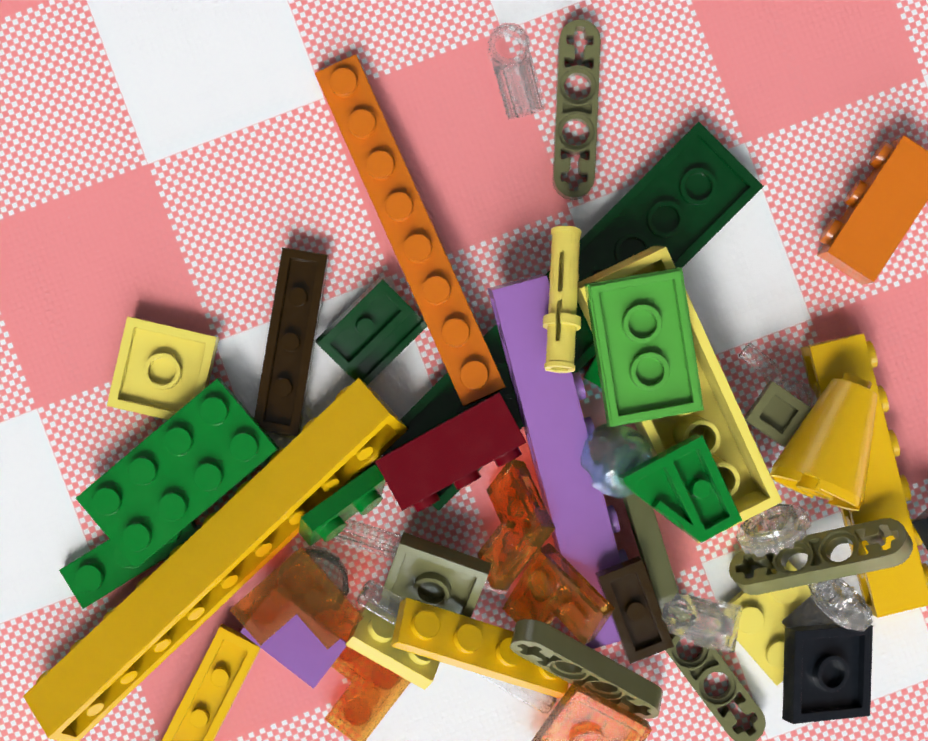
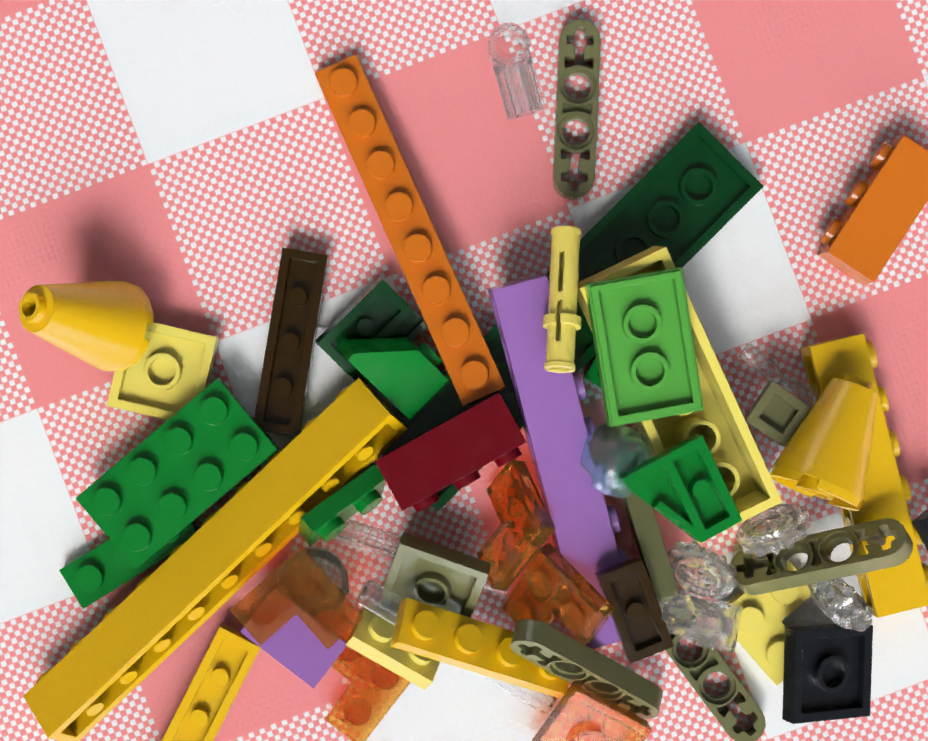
(91, 320): none -> yellow cone
(397, 370): none -> green slope
(718, 576): none -> clear gear

